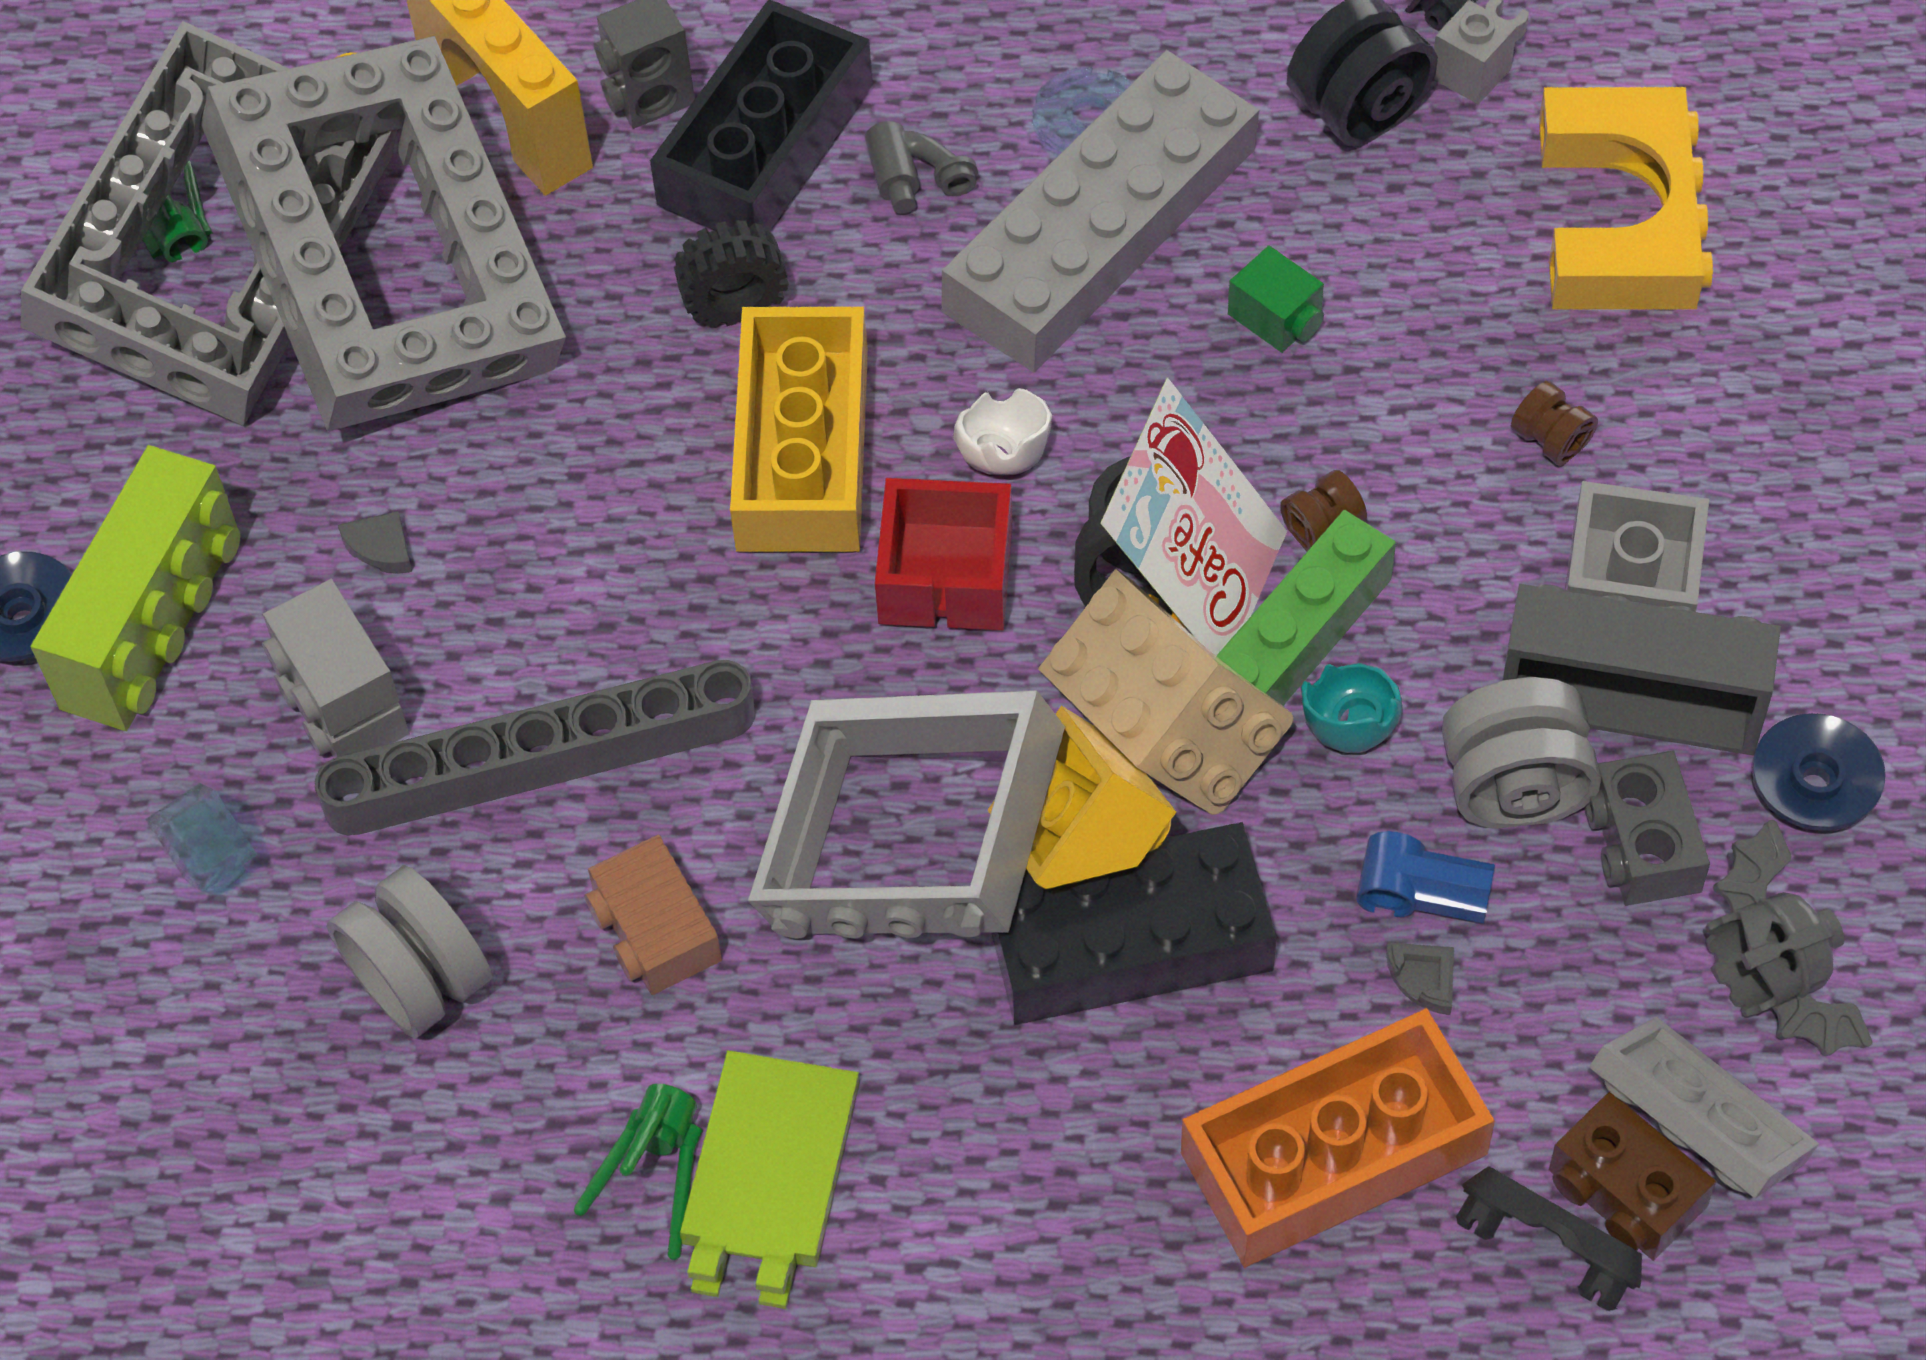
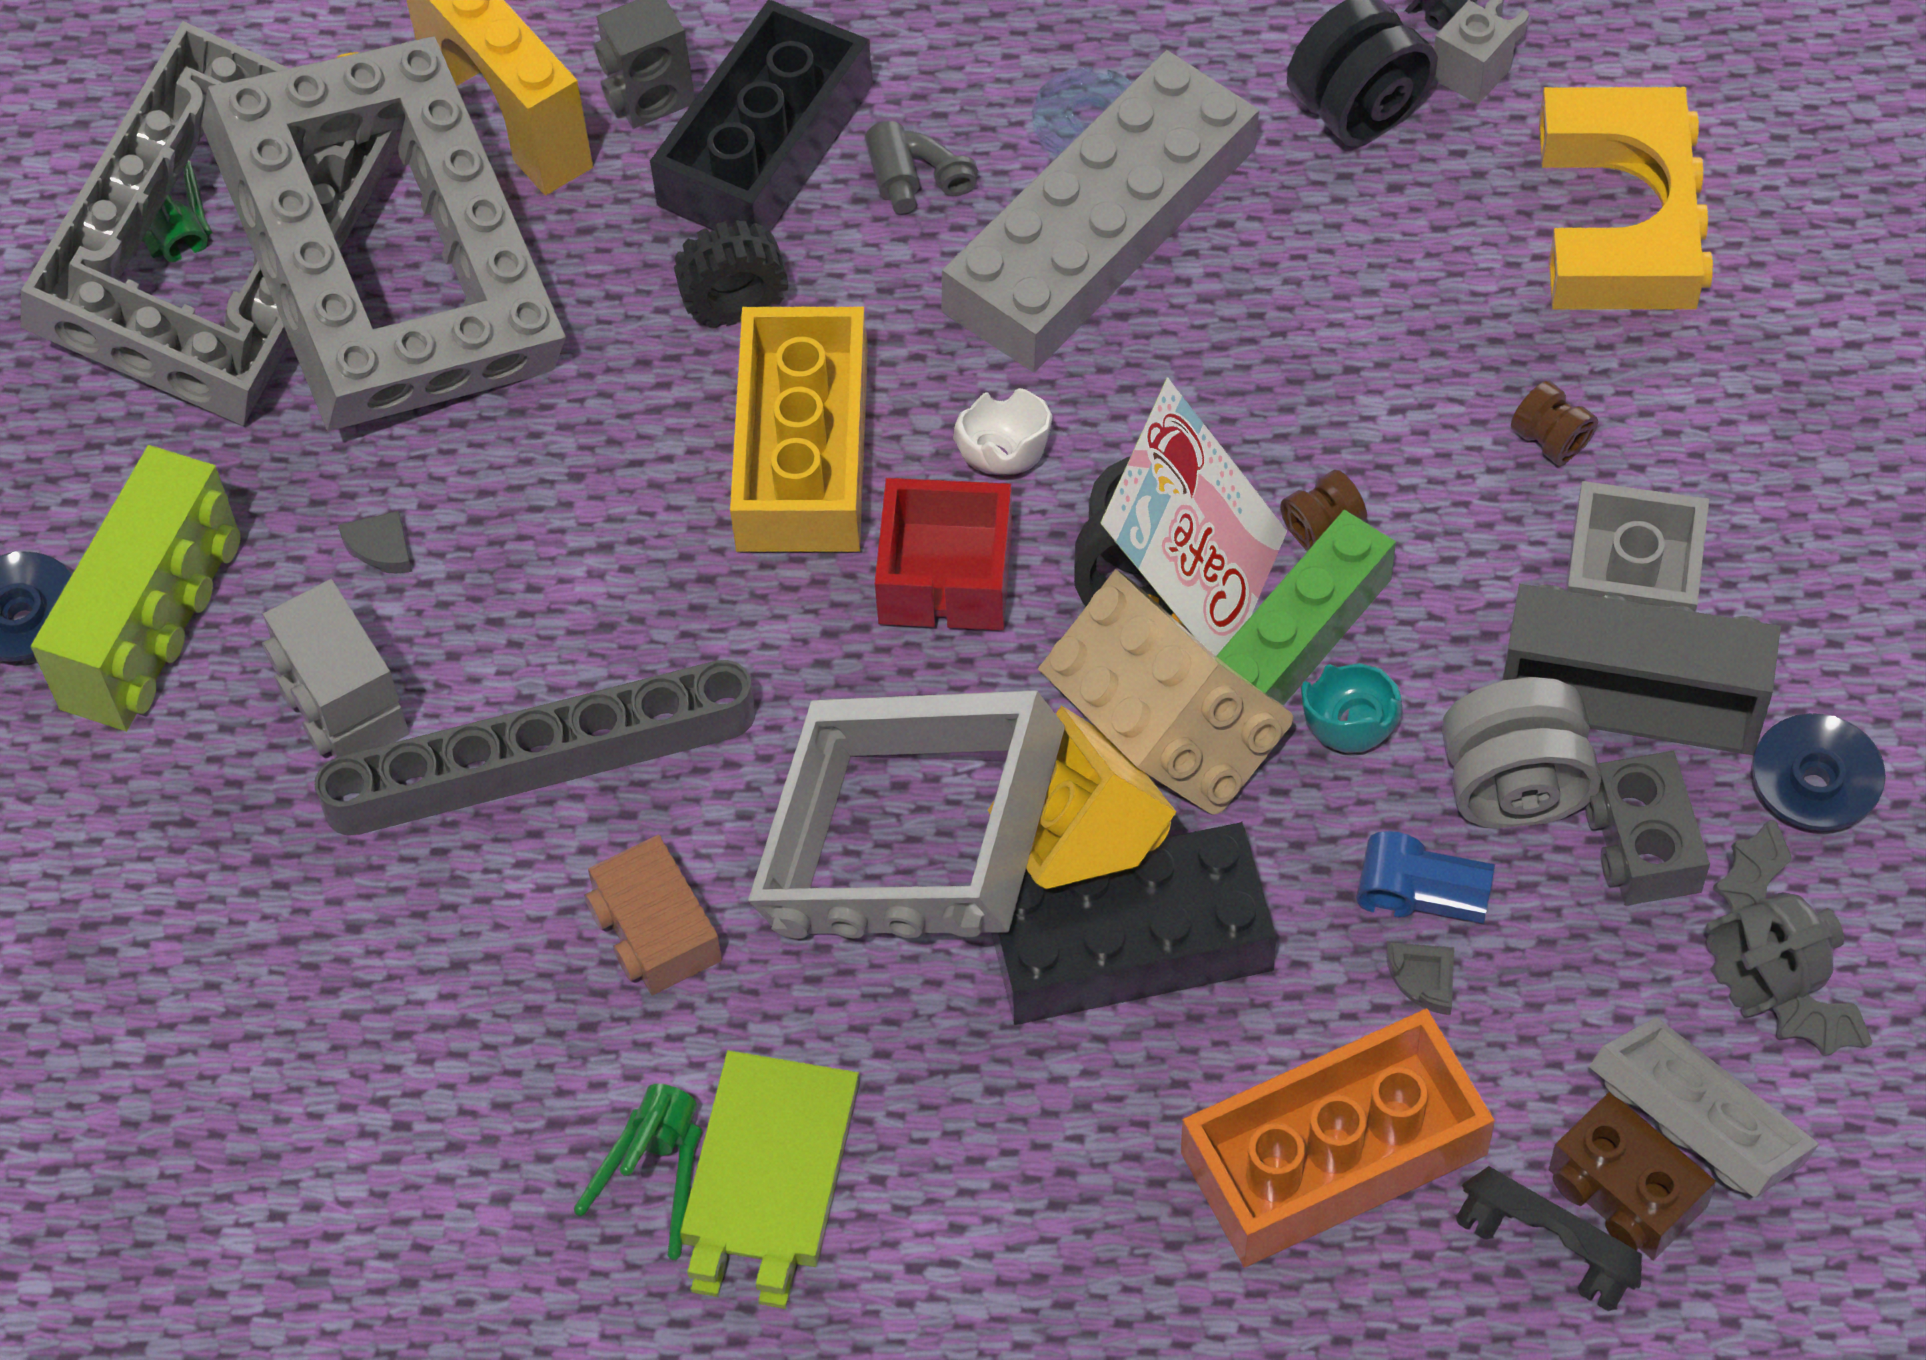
(202, 839): clear light blue brick -> none
(409, 951): light grey wheel -> none
(1276, 299): green brick -> none

